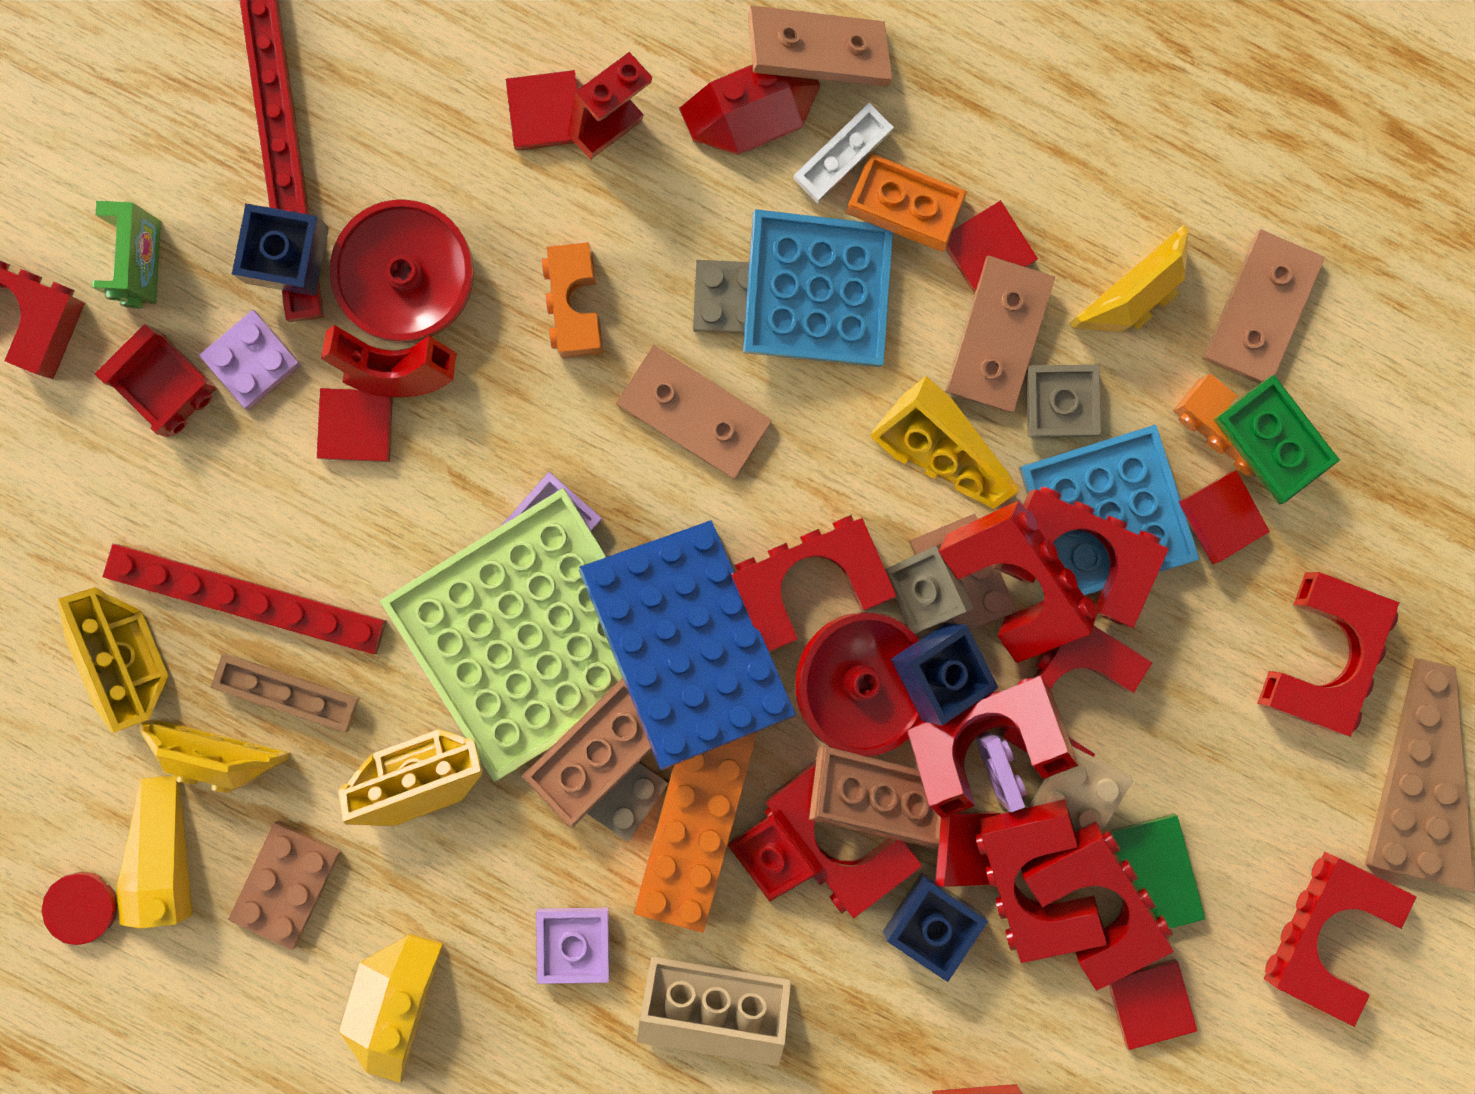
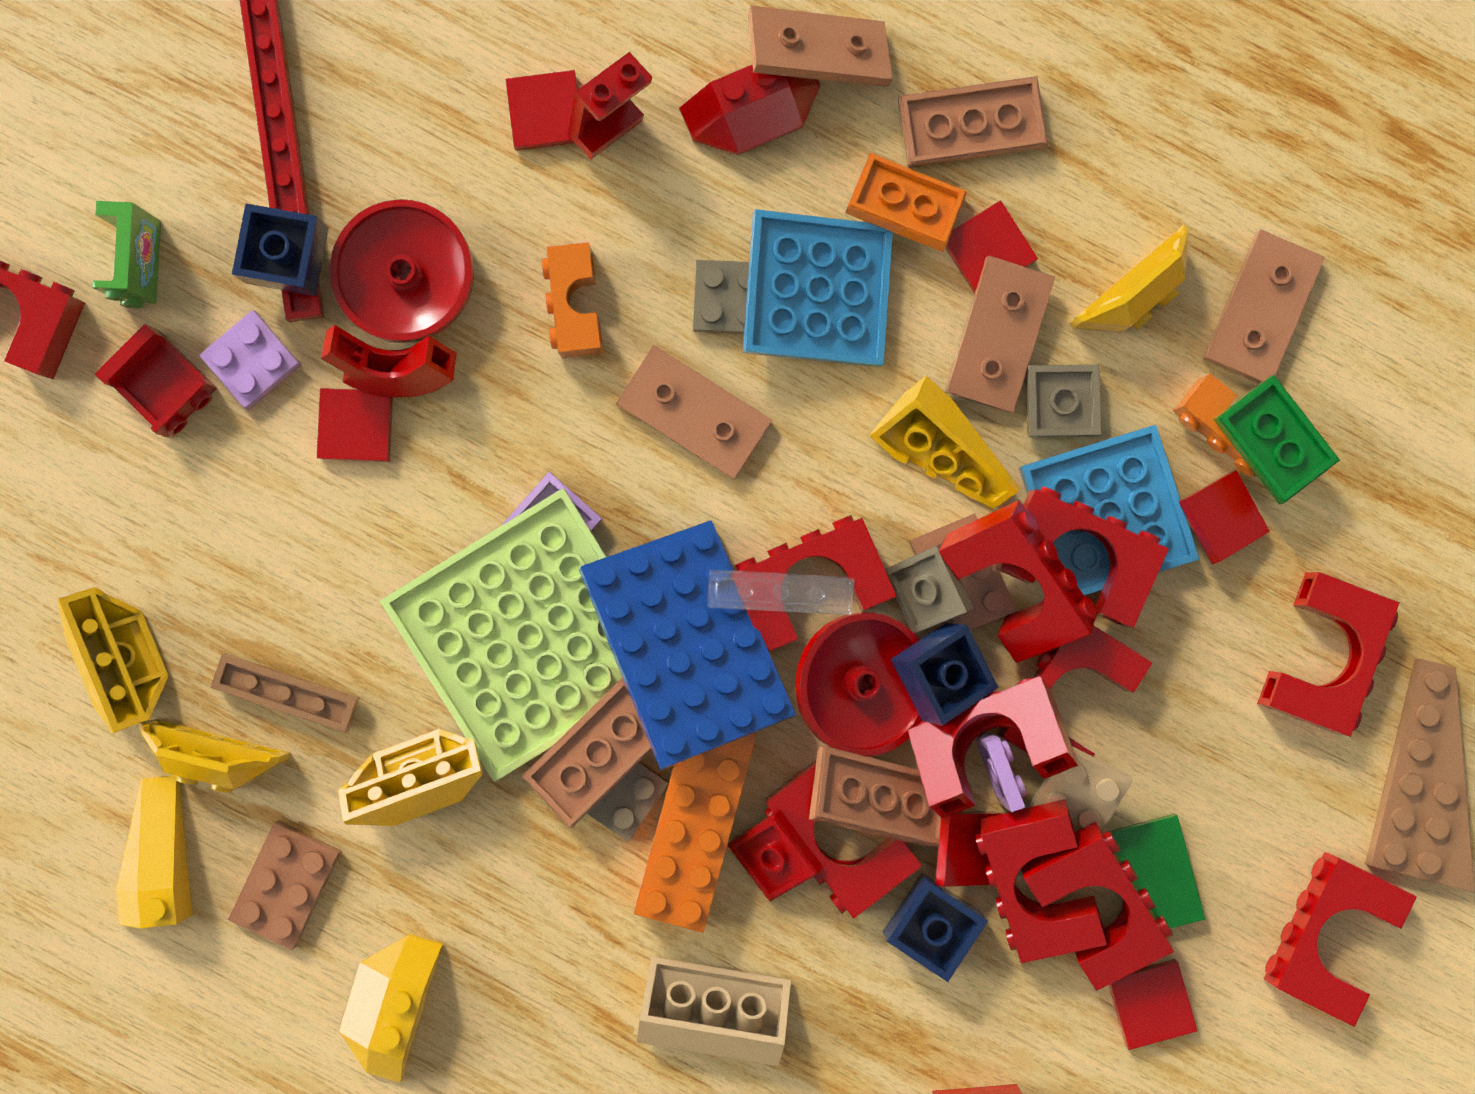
(79, 908): red tile -> none
(244, 598): red plate -> none
(573, 945): lavender plate -> none
(780, 592): none -> clear tile
(843, 153): white plate -> none
(972, 121): none -> nougat plate

